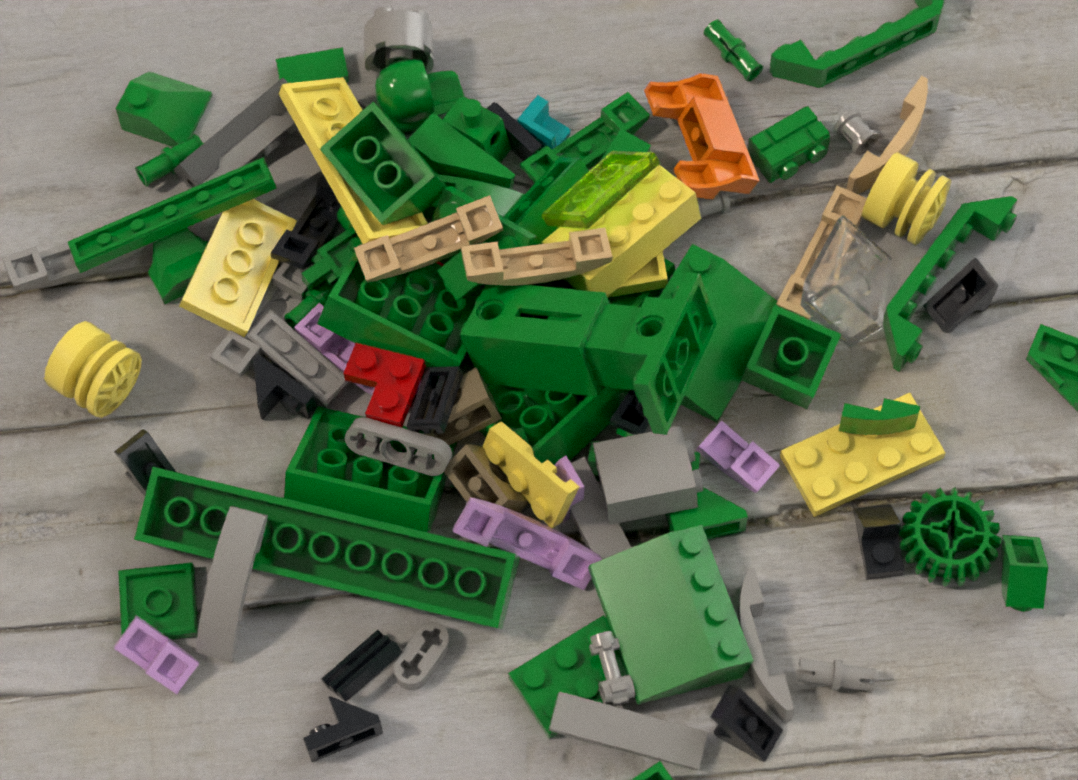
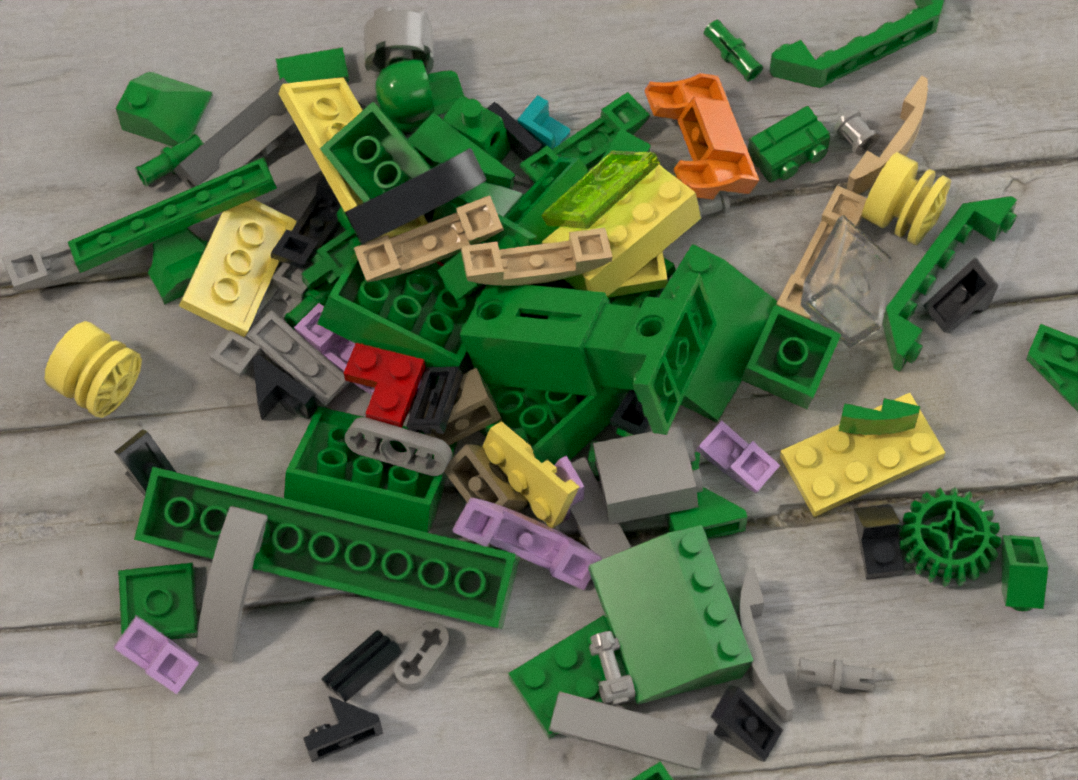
(416, 196): none -> black slope

